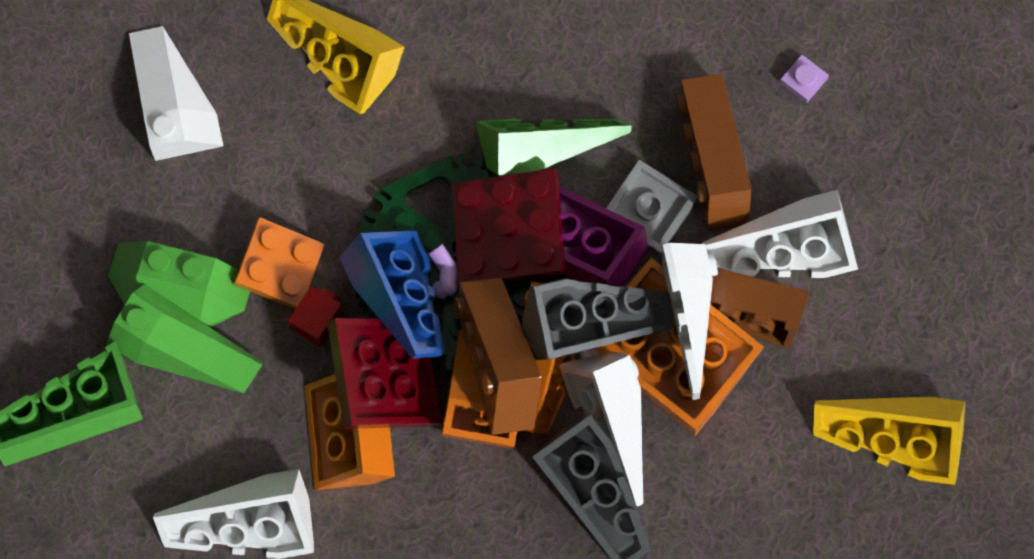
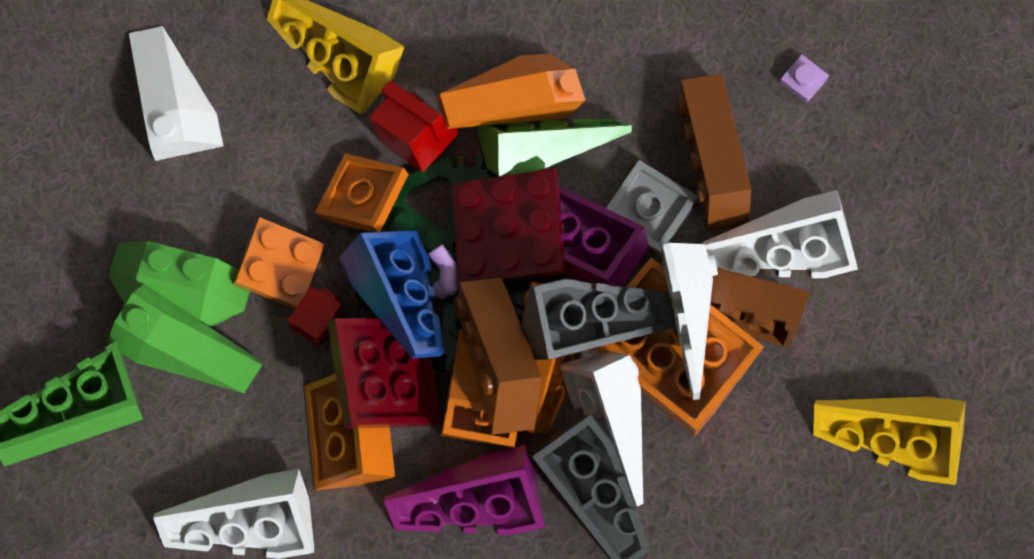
(361, 193): none -> orange plate
(411, 127): none -> red plate
(486, 491): none -> magenta wedge
(514, 92): none -> orange wedge

